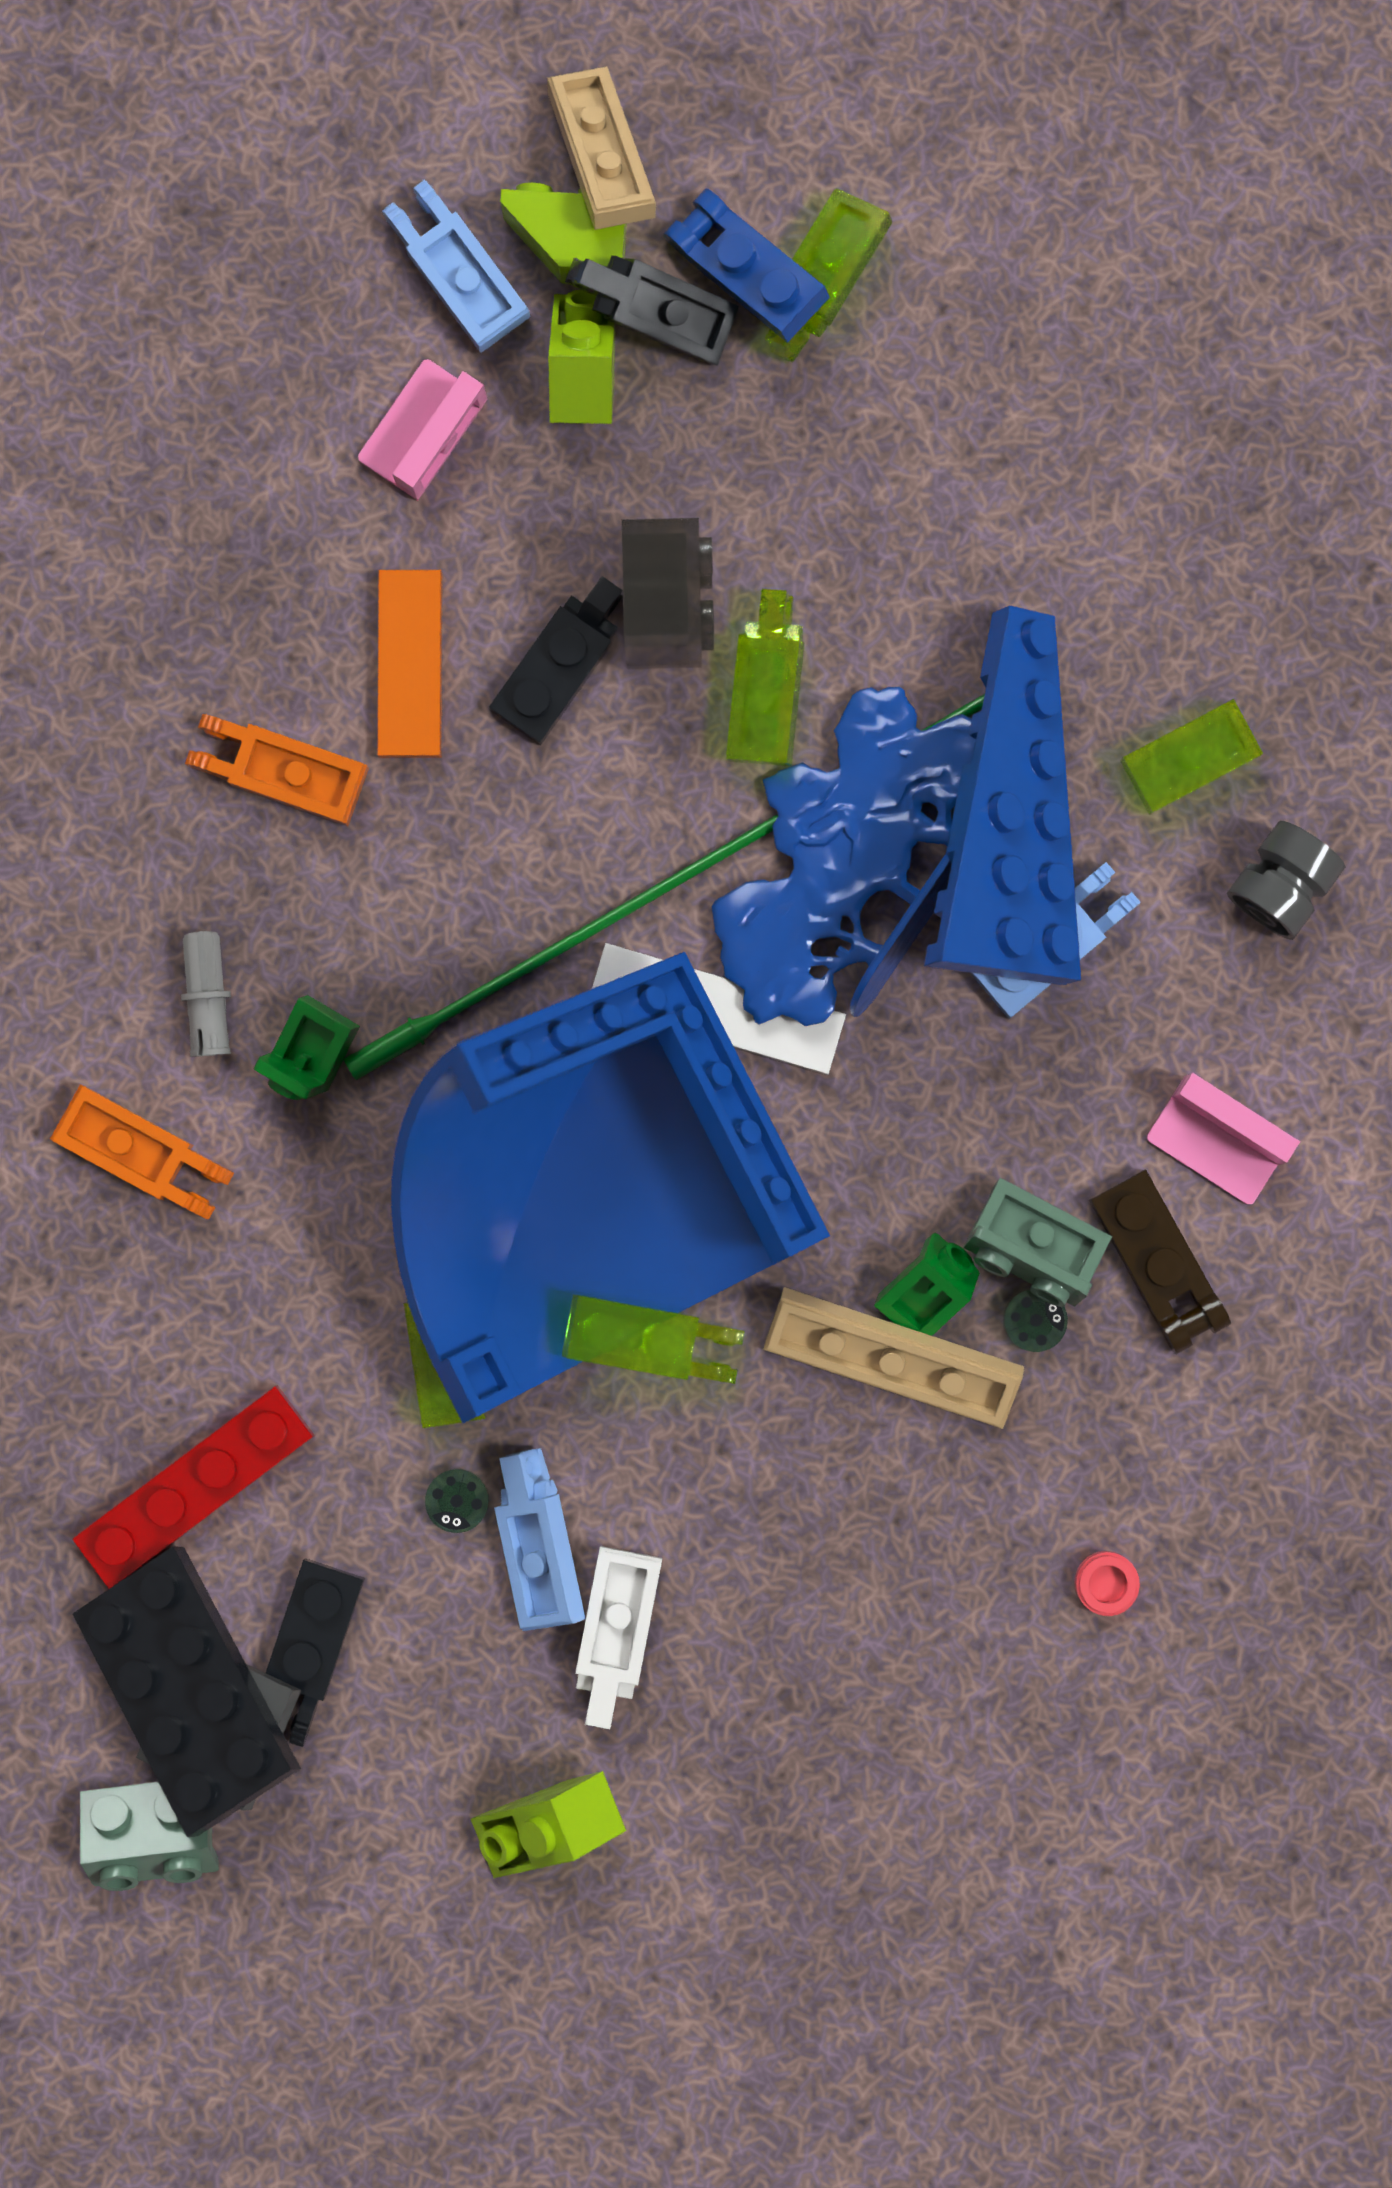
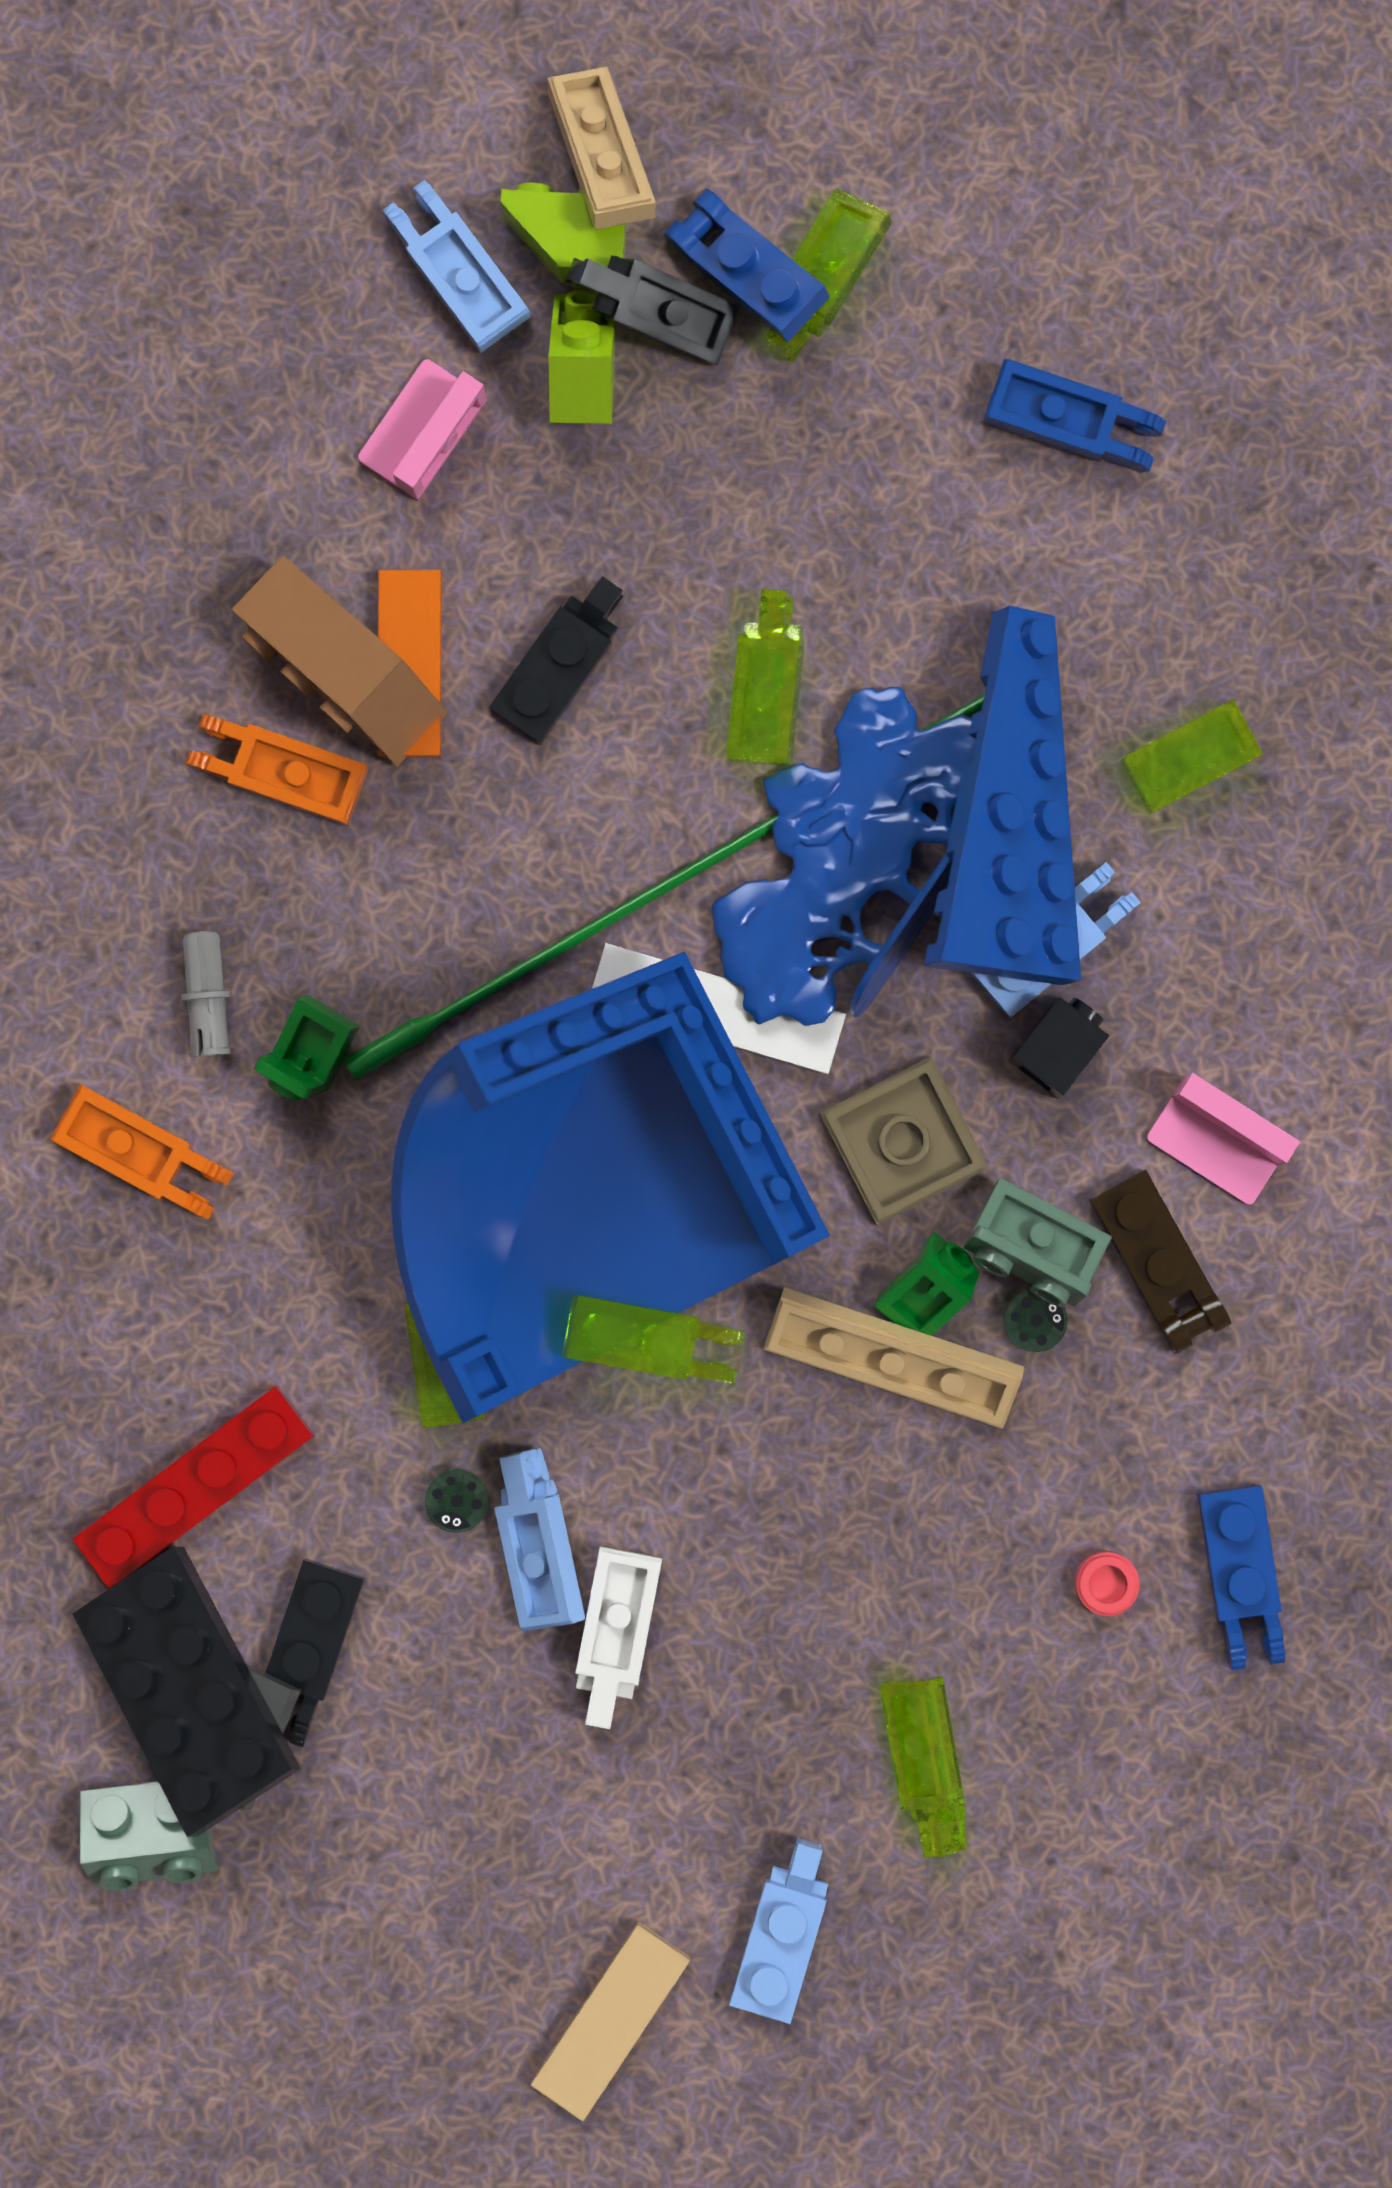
(337, 658): none -> medium nougat wedge
(549, 1826): lime slope -> none
(610, 2021): none -> tan tile
(661, 593): clear smoke brick -> none
(782, 1937): none -> light blue hinge
(904, 1140): none -> dark tan tile
(926, 1761): none -> clear neon green hinge
(1060, 1045): none -> black brick
(1069, 415): none -> blue hinge
(1242, 1569): none -> blue hinge
(1283, 883): dark grey wheel -> none

